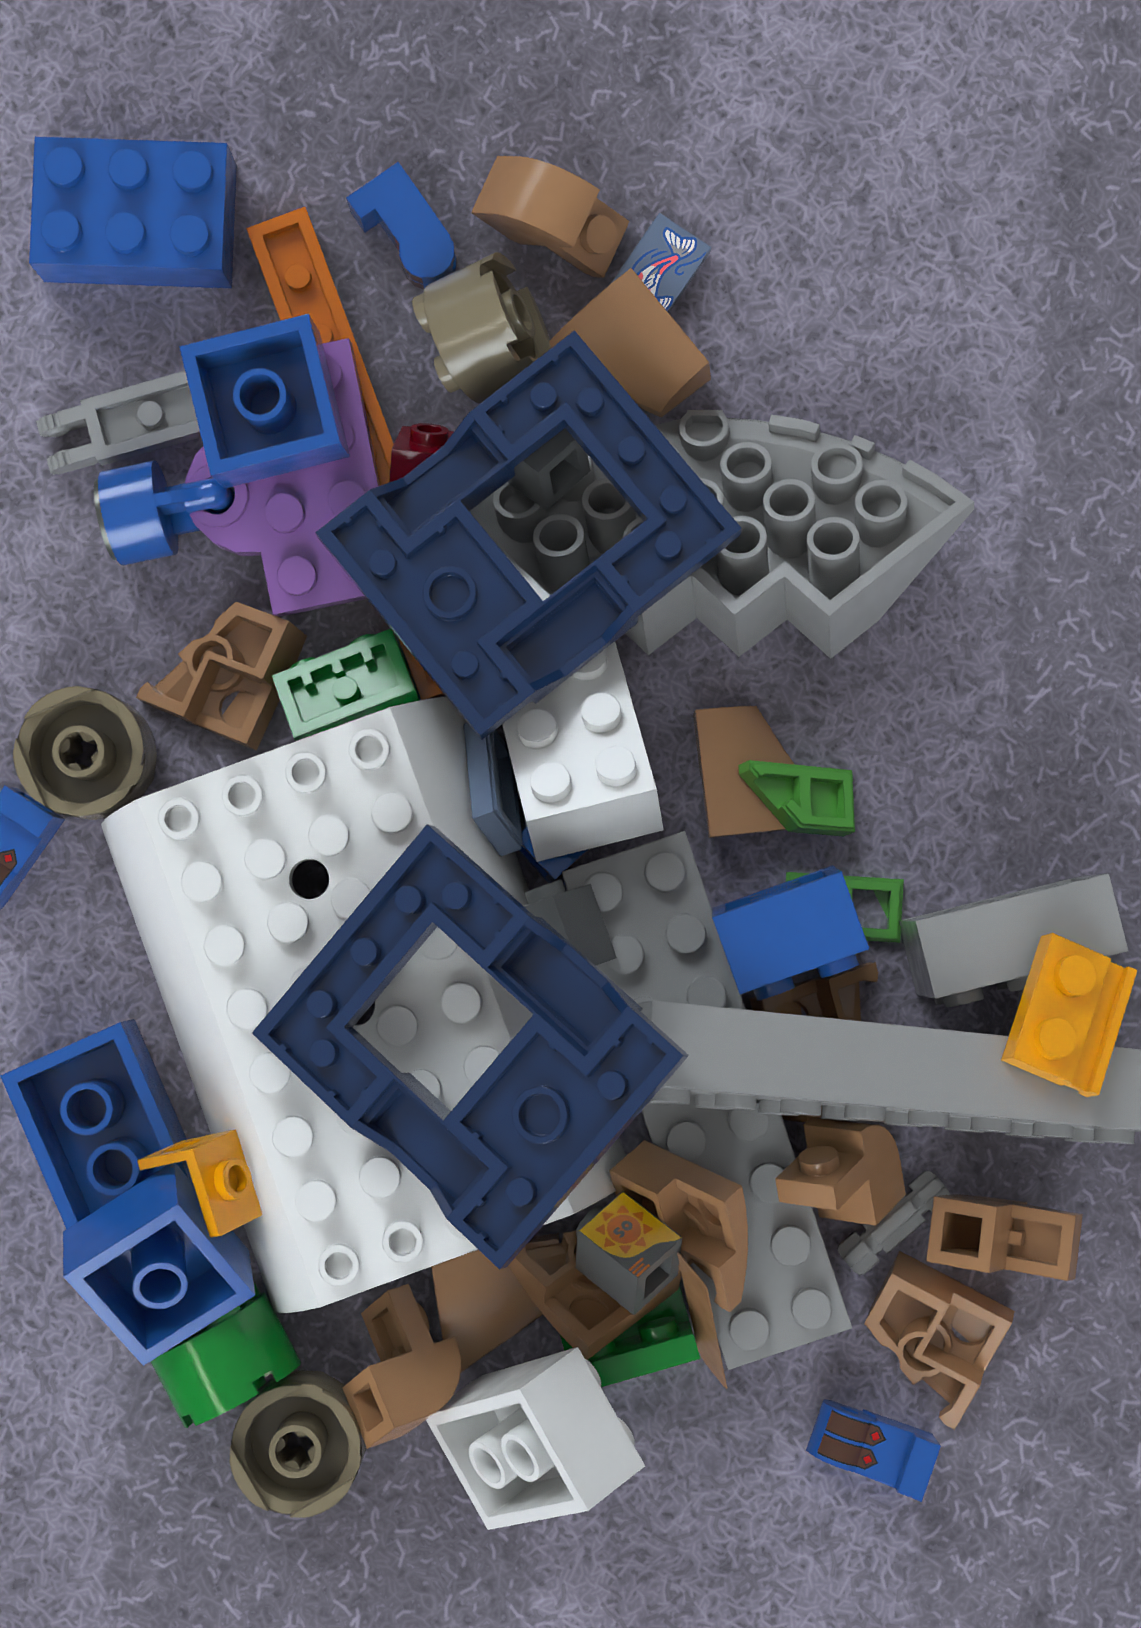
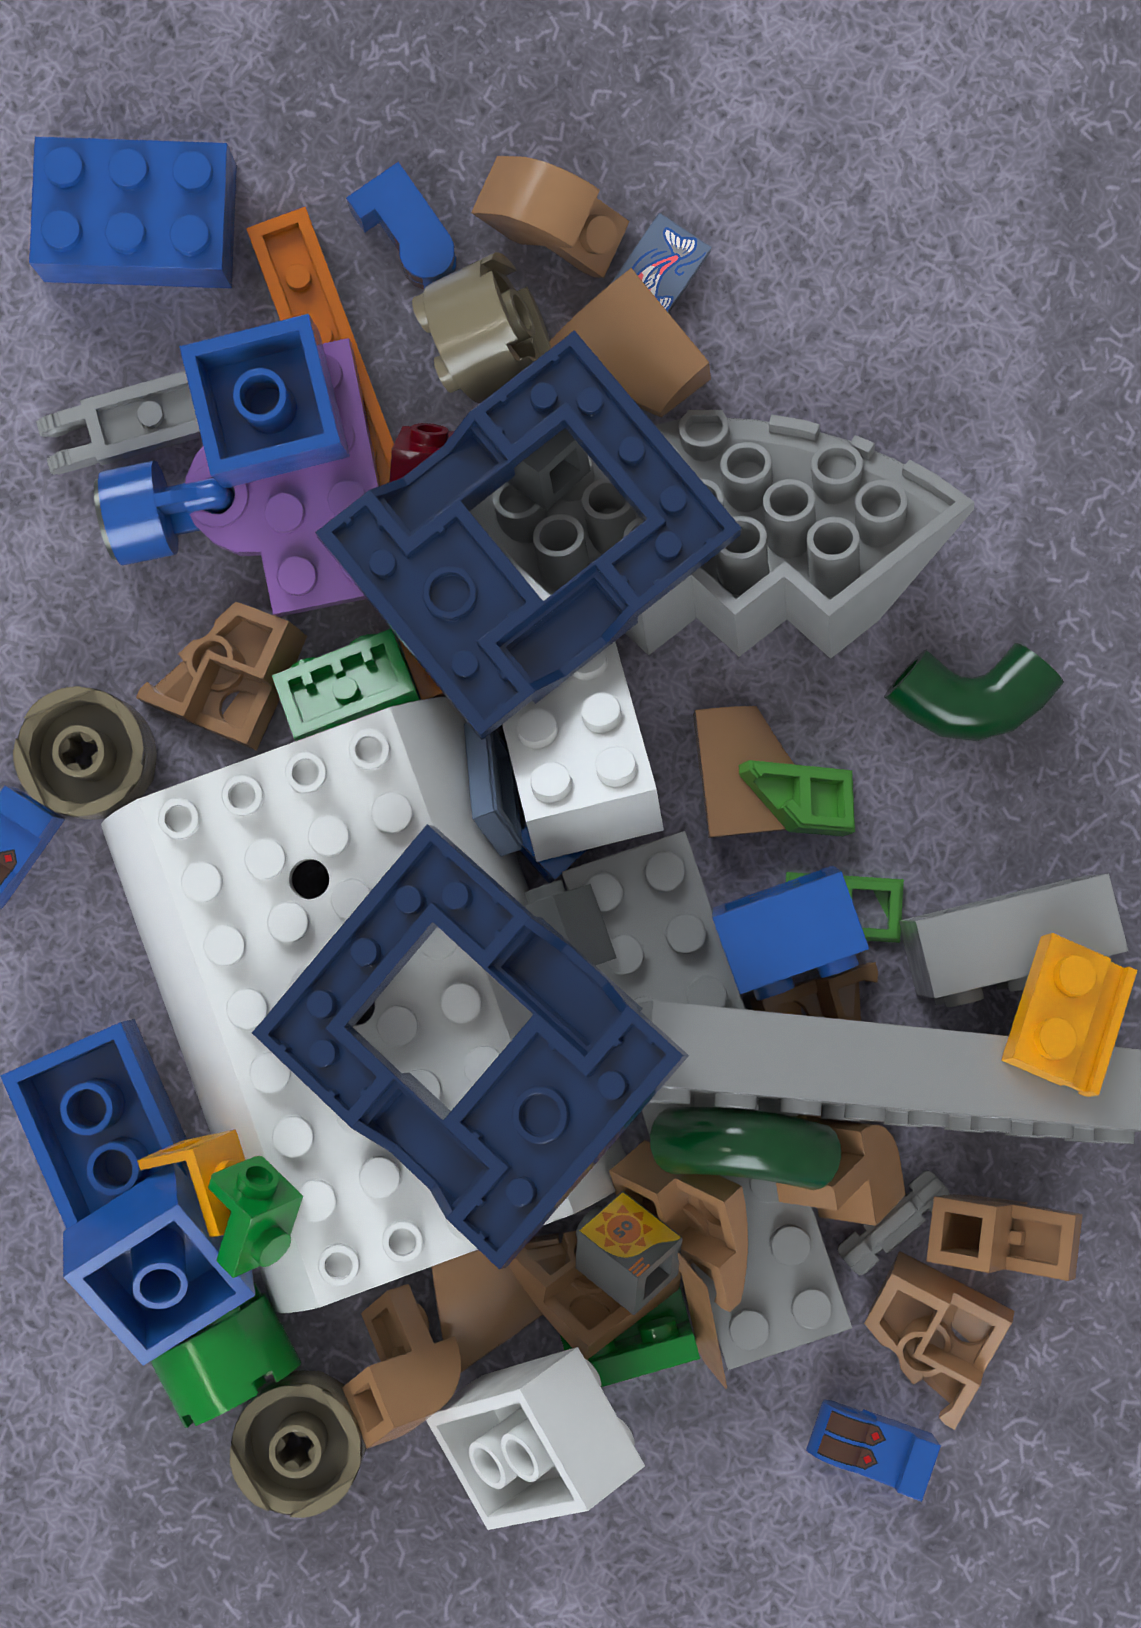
(260, 1217): none -> green bracket
(745, 1145): none -> dark green cylinder
(977, 705): none -> dark green cylinder

